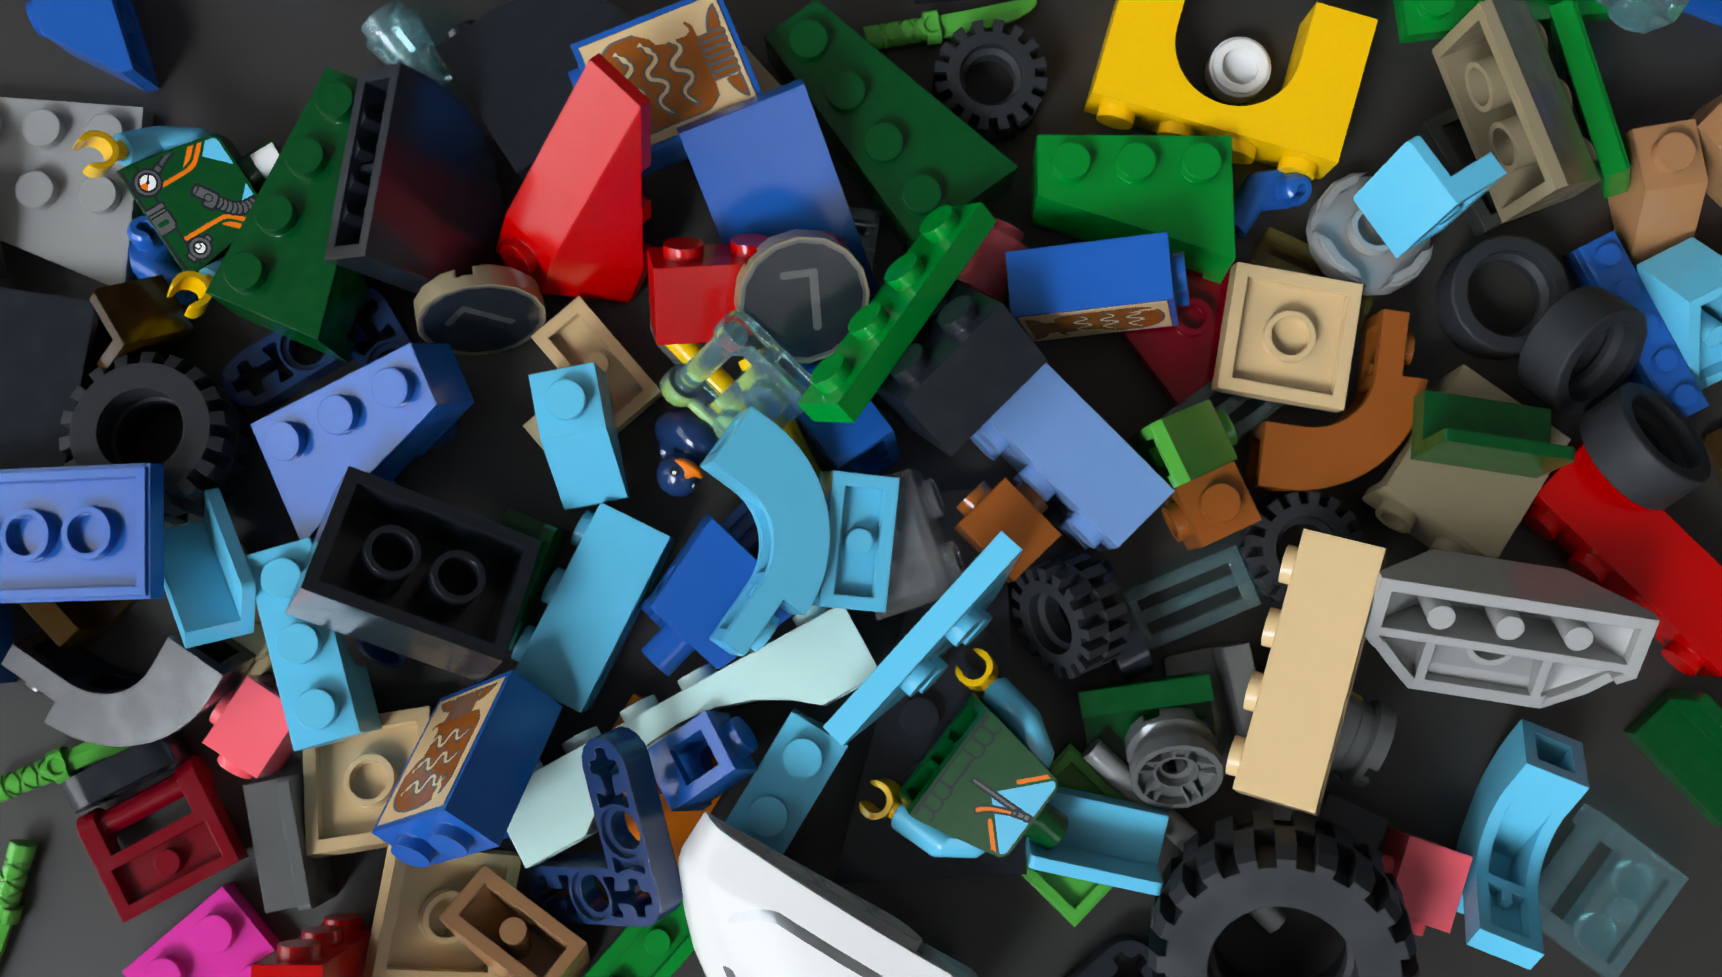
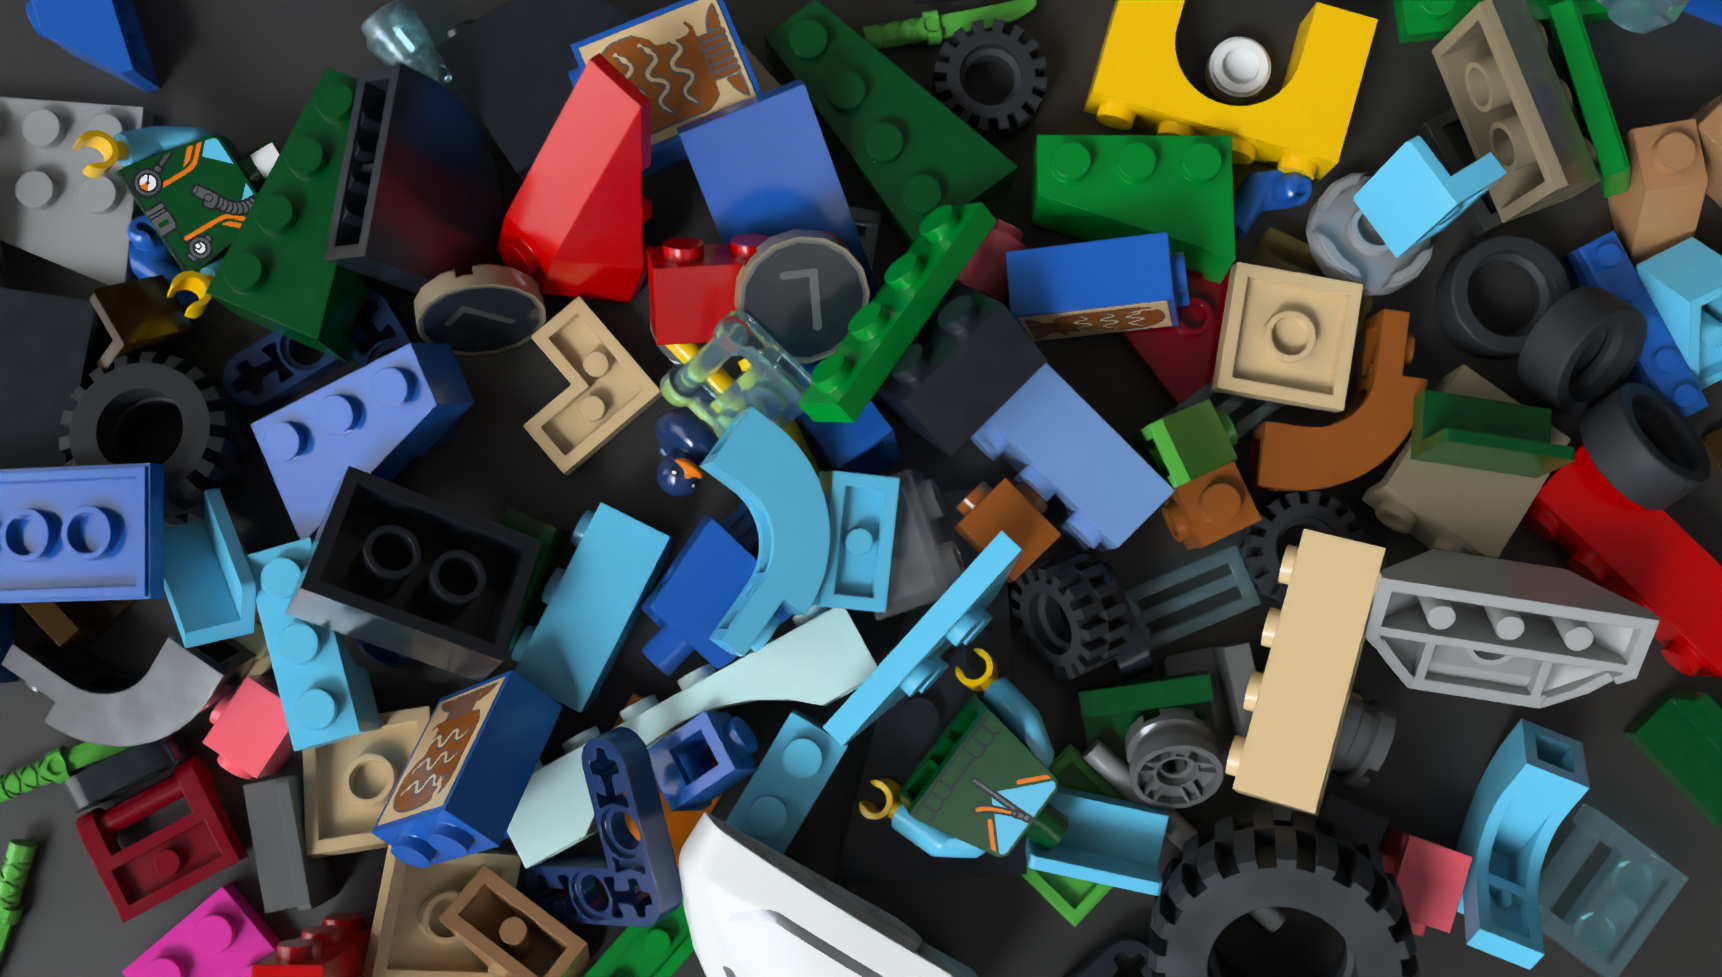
(579, 434): medium azure slope -> none

